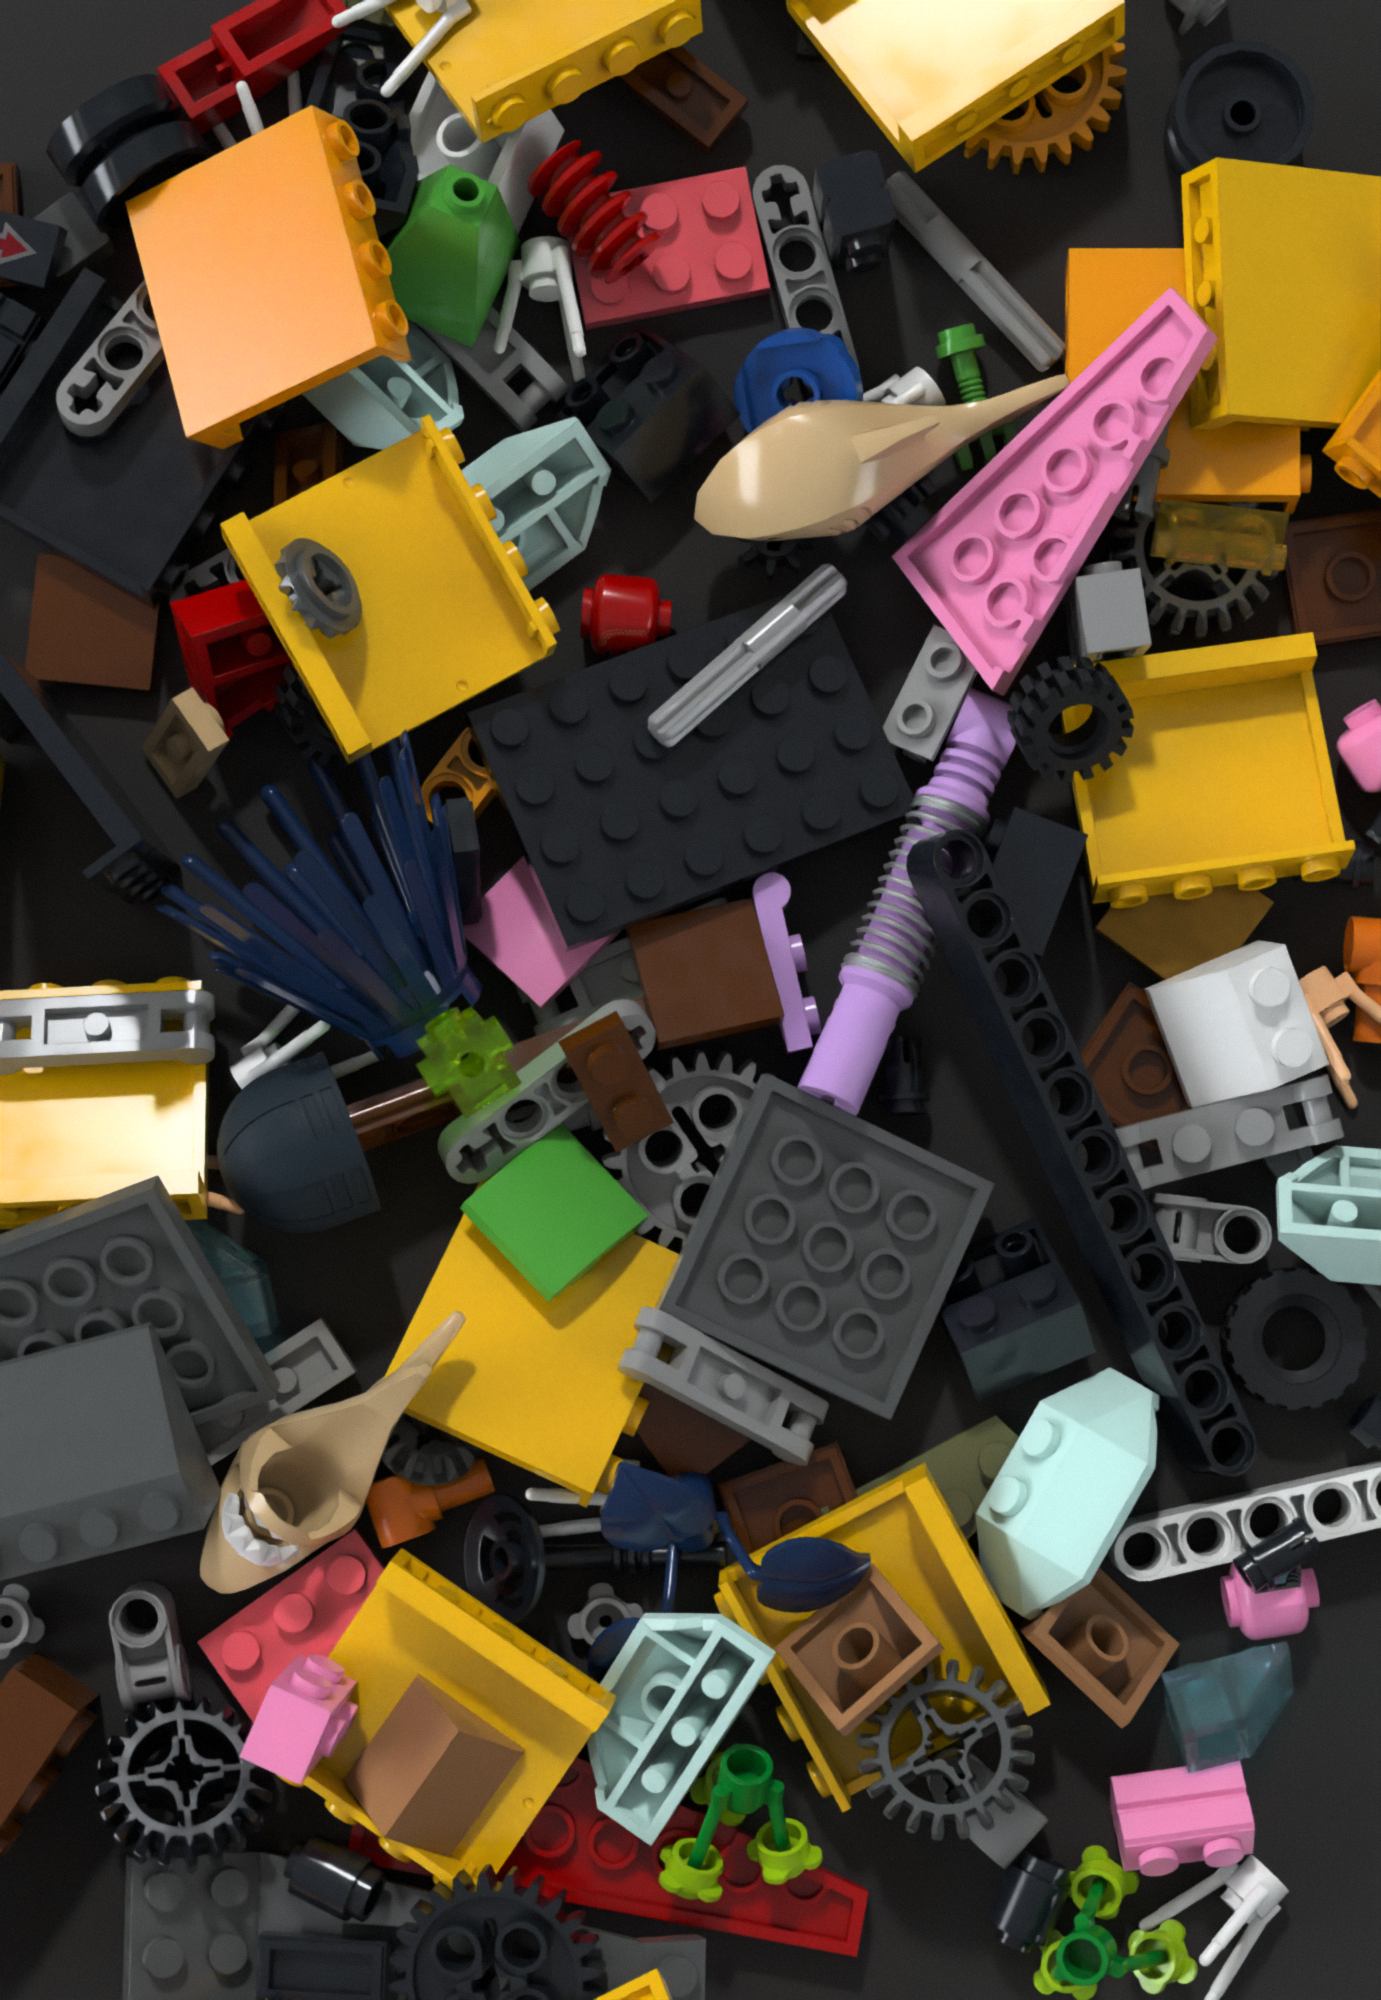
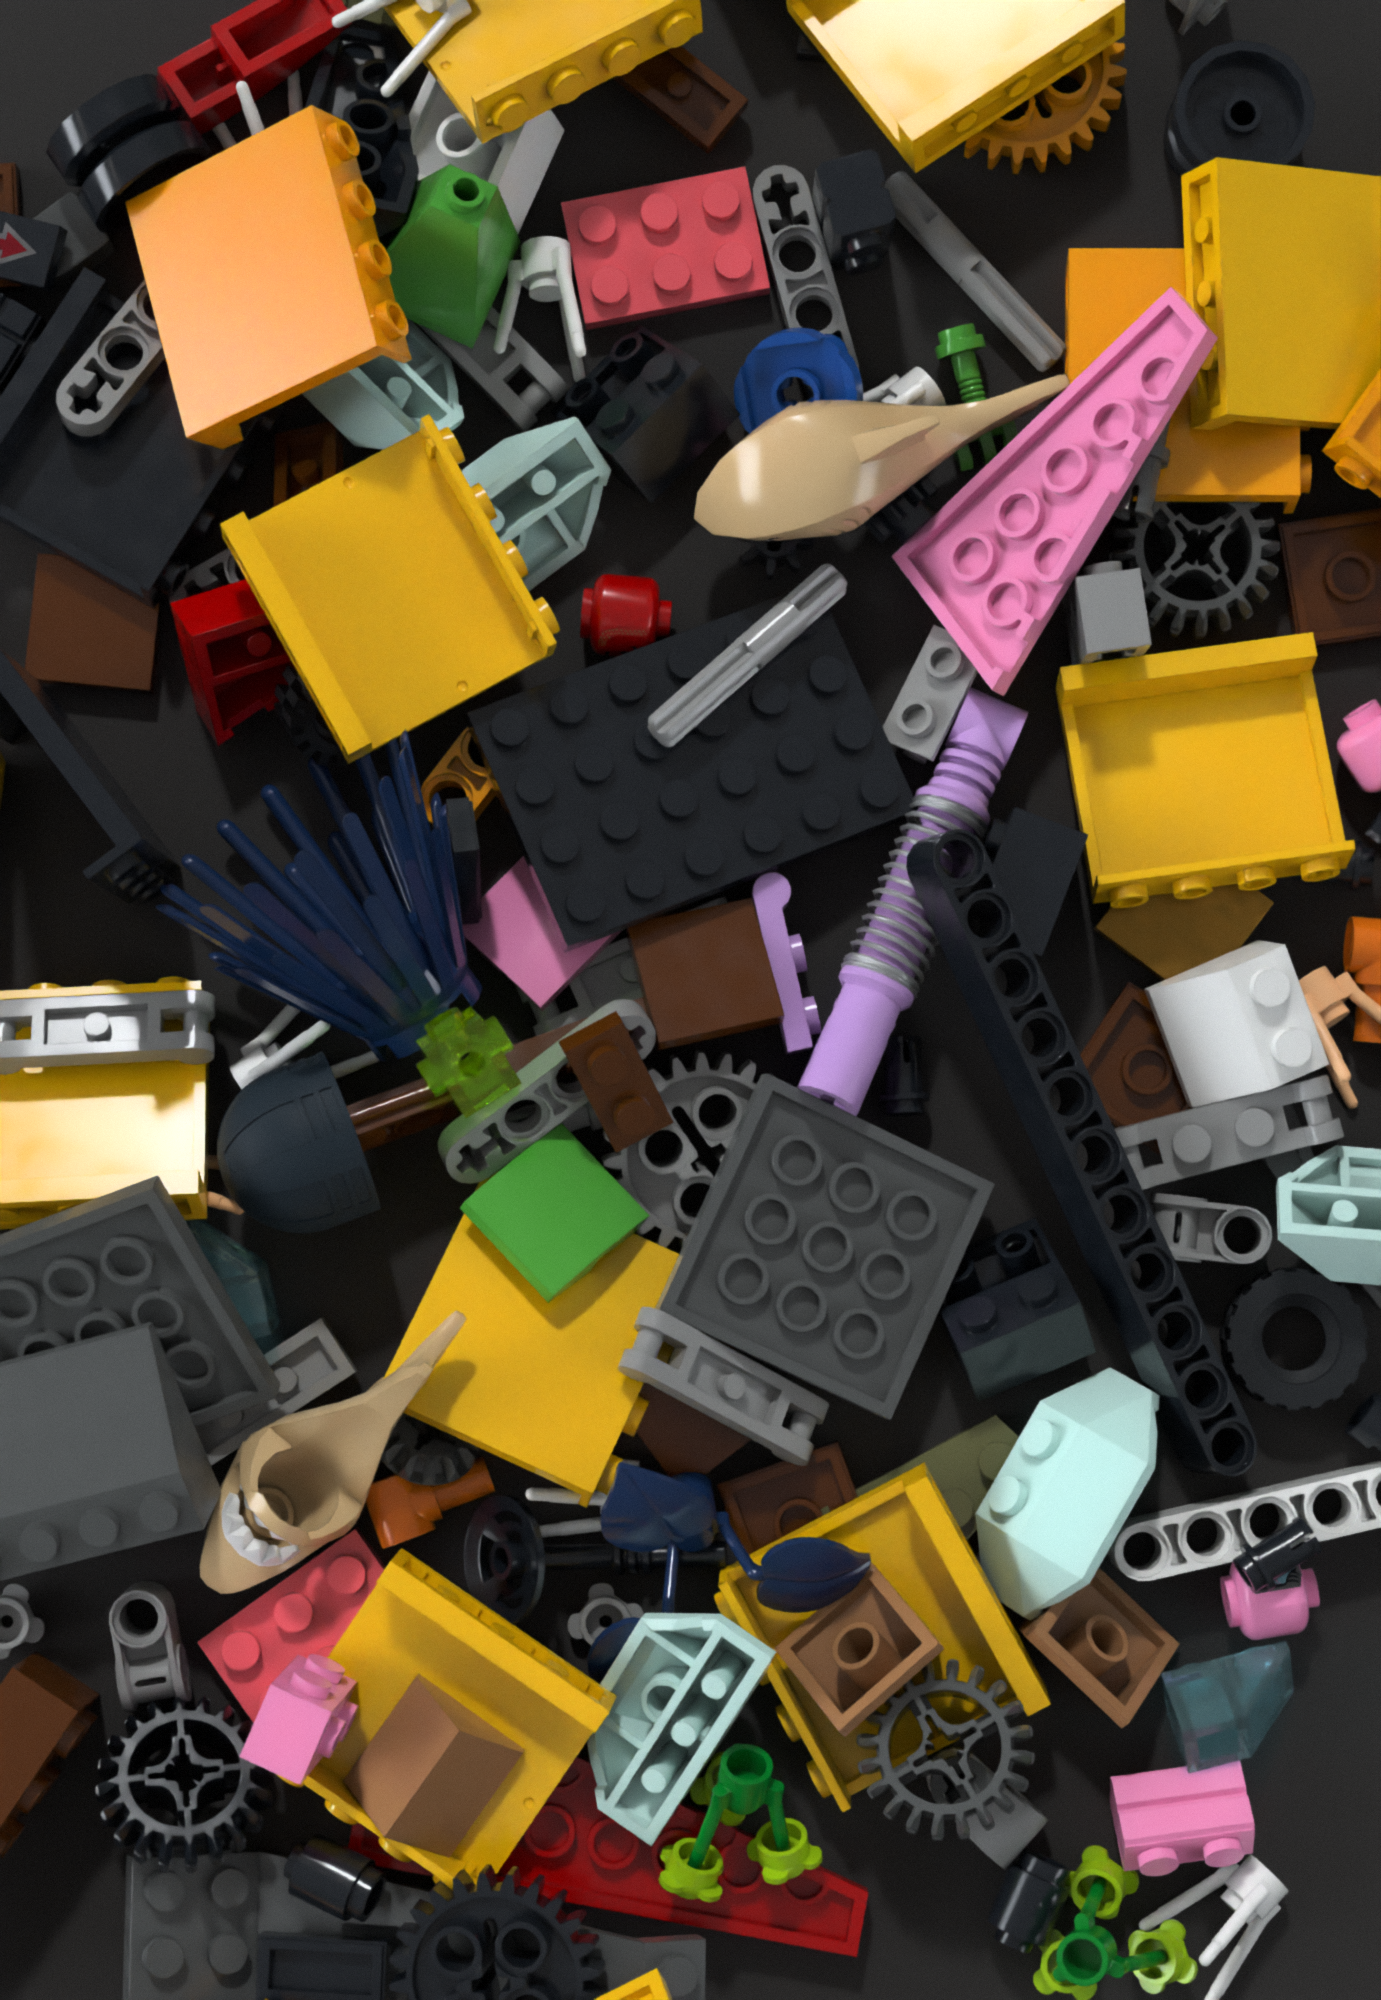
(185, 742): tan plate -> none
(308, 576): dark grey gear -> none
(591, 213): red piece -> none
(1053, 694): black tyre -> none
(1220, 536): clear yellow hinge -> none

